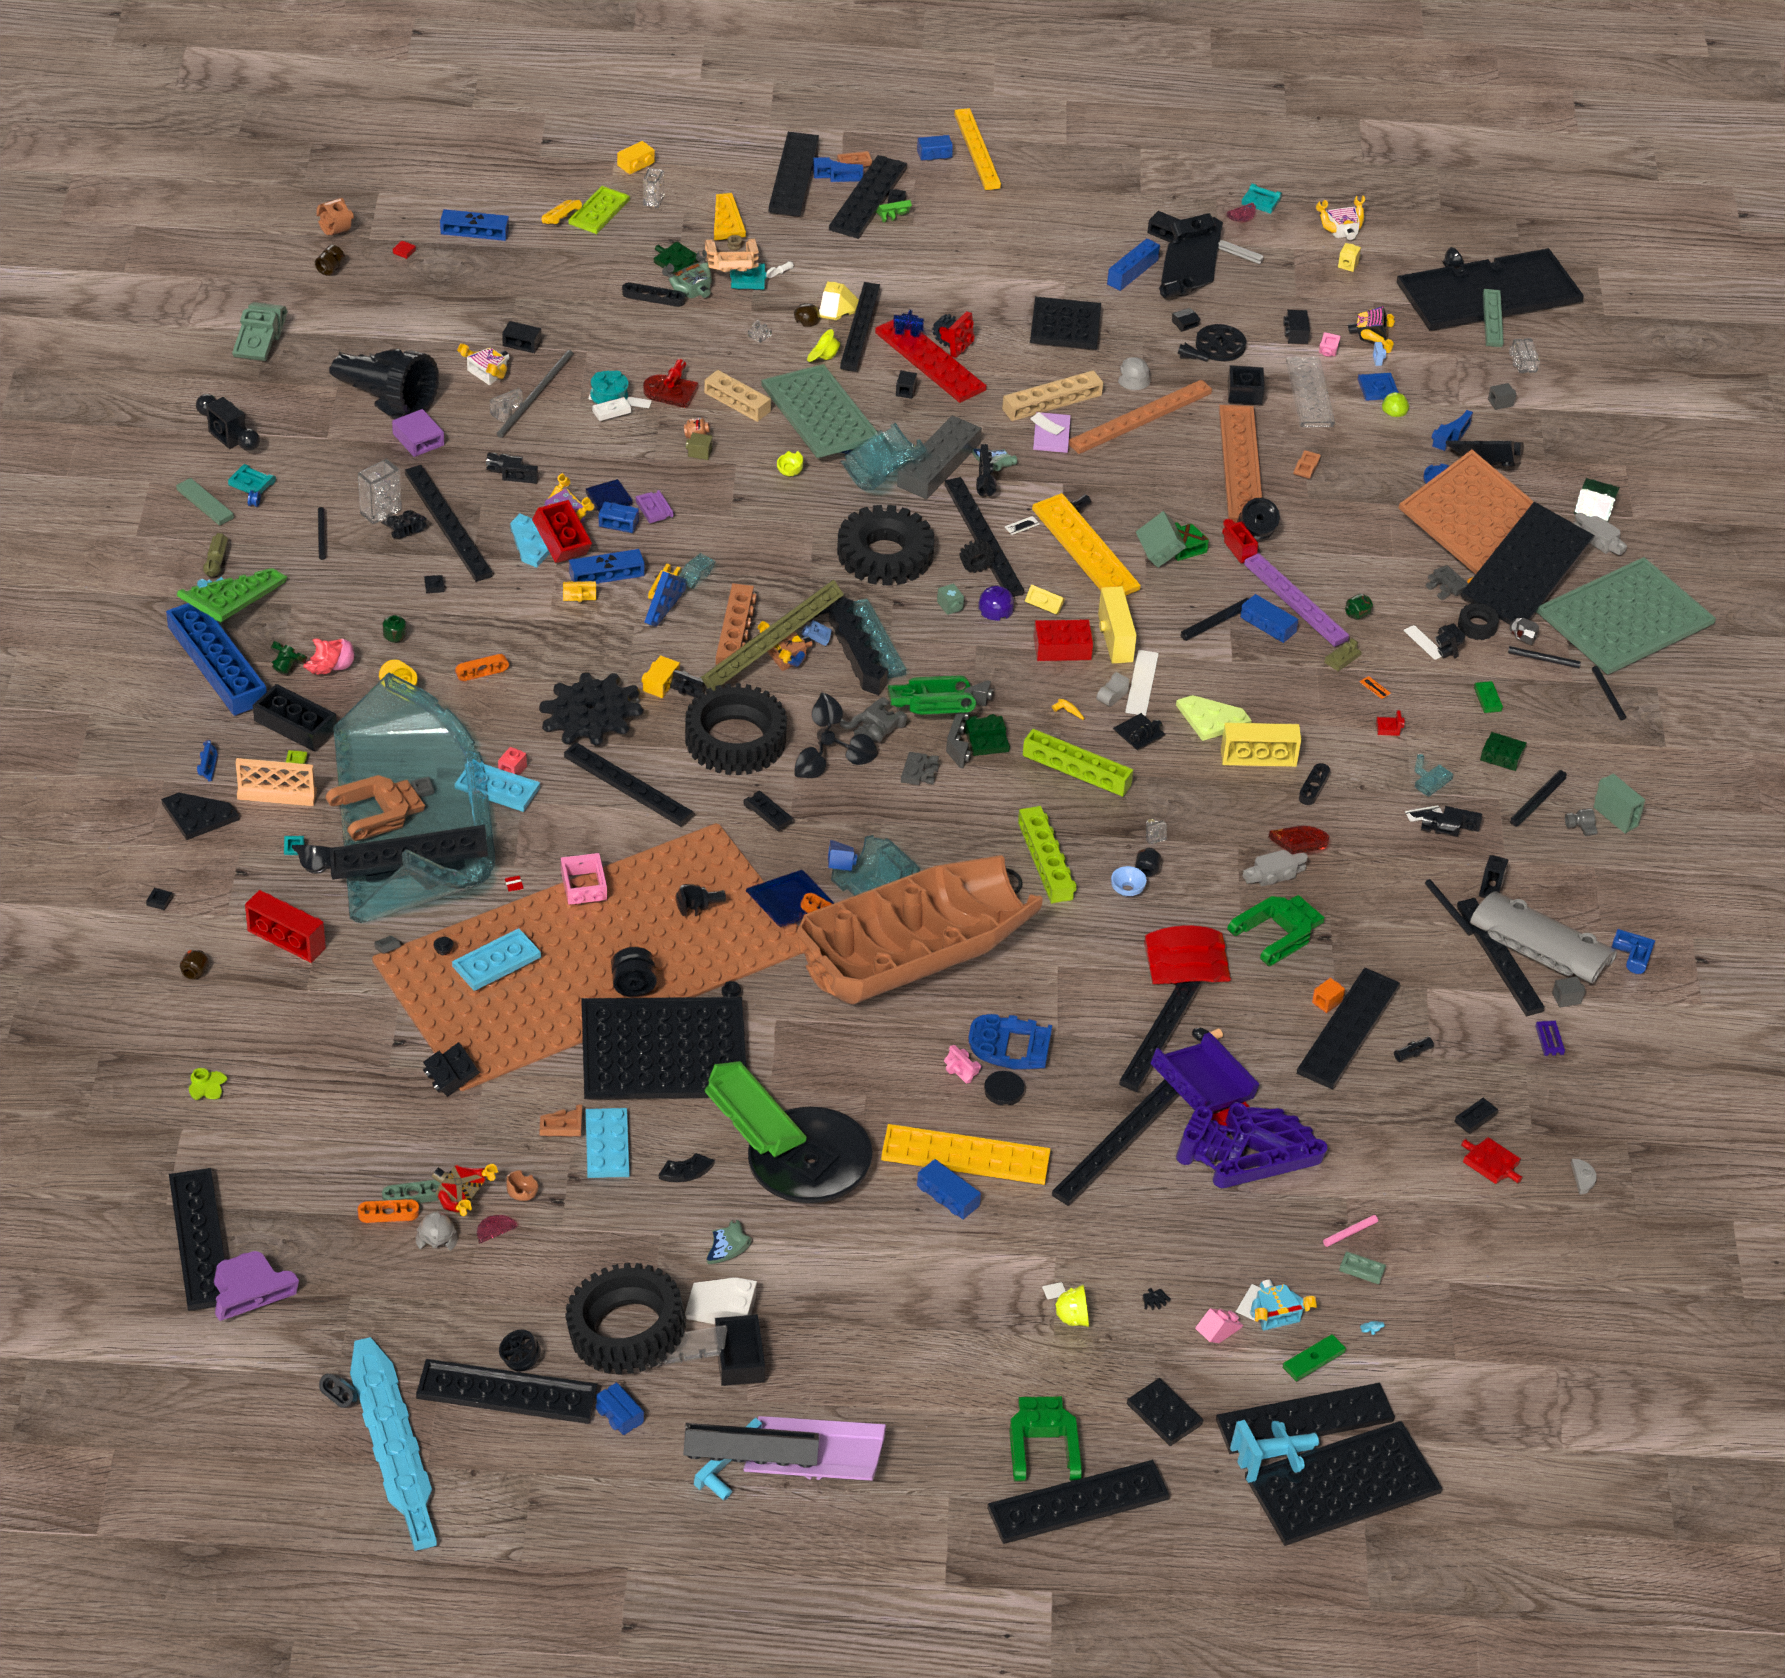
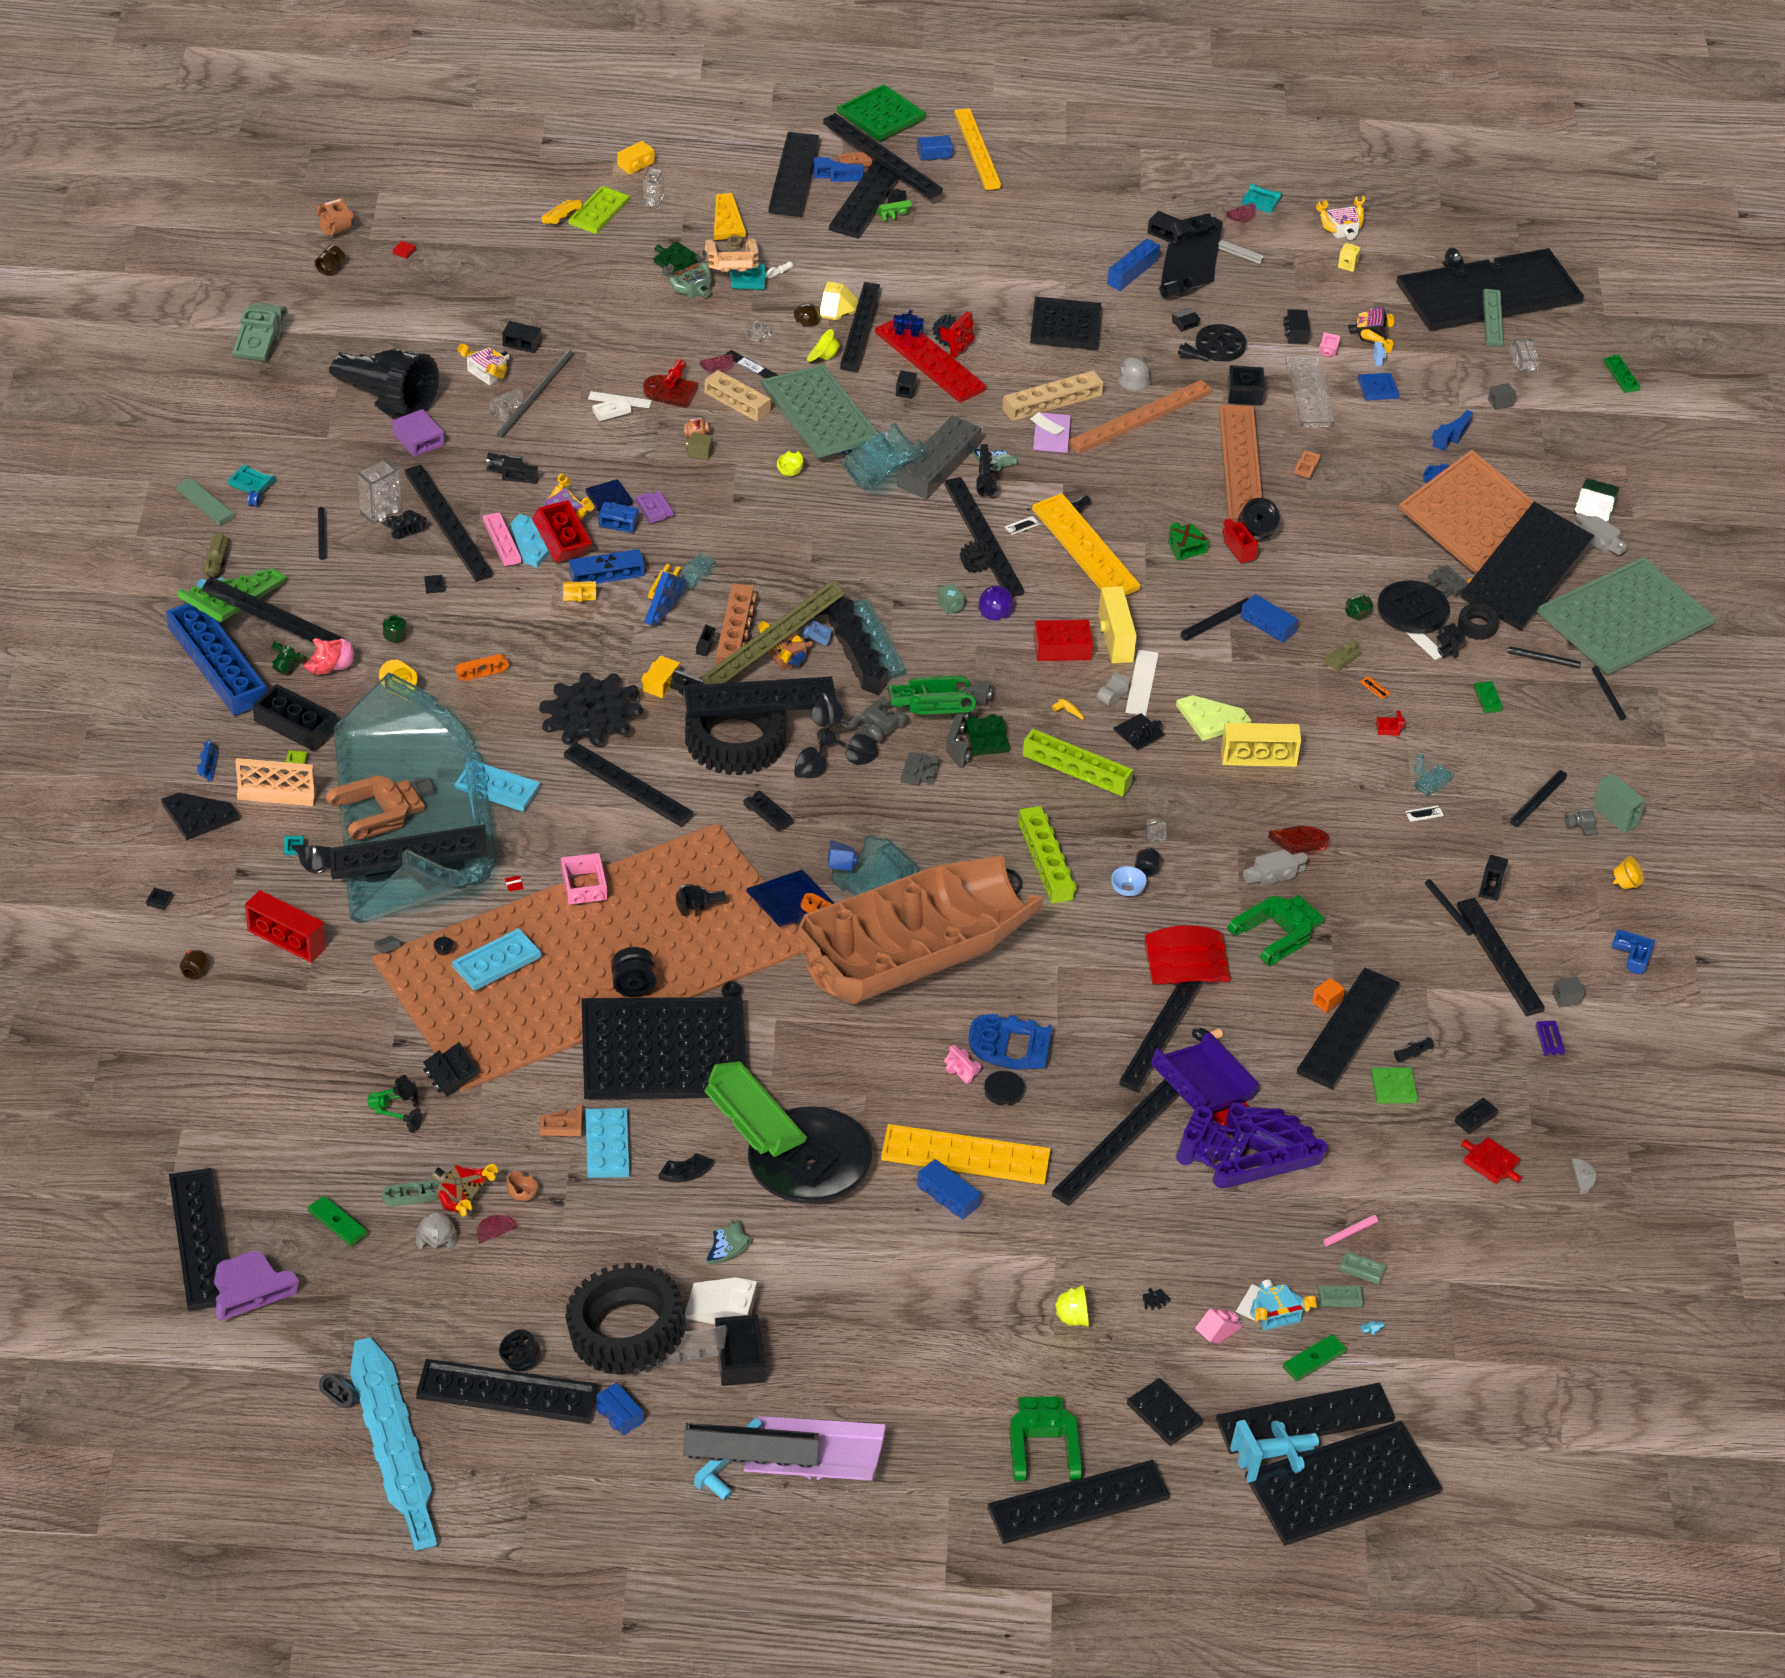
(206, 1084): lime plate -> none
(227, 422): black brick -> none
(266, 611): none -> black plate
(337, 1220): none -> green tile
(403, 1205): orange beam -> none
(405, 1090): none -> plant
(474, 225): blue brick -> none
(501, 539): none -> bright pink plate
(513, 761): coral brick -> none
(608, 386): teal wheel -> none
(636, 291): black beam -> none
(705, 640): none -> black piece
(719, 363): none -> clear pink plate
(752, 366): none -> sticker
(755, 696): none -> black plate
(868, 527): black tyre -> none
(881, 112): none -> green plate
(883, 156): none -> black plate
(1044, 599): light yellow plate -> none
(1053, 1290): white sticker -> none
(1160, 539): sand green brick -> none
(1296, 600): medium lavender plate -> none
(1314, 790): black beam -> none
(1340, 1296): none -> sand green plate
(1393, 1085): none -> bright green plate
(1395, 405): lime piece -> none
(1413, 606): none -> black plate
(1451, 821): black plate -> none
(1491, 451): black wedge -> none
(1503, 751): dark green plate -> none
(1524, 630): flat silver rock -> none
(1542, 937): light grey panel -> none
(1621, 373): none -> green tile
(1628, 874): none -> yellow piece

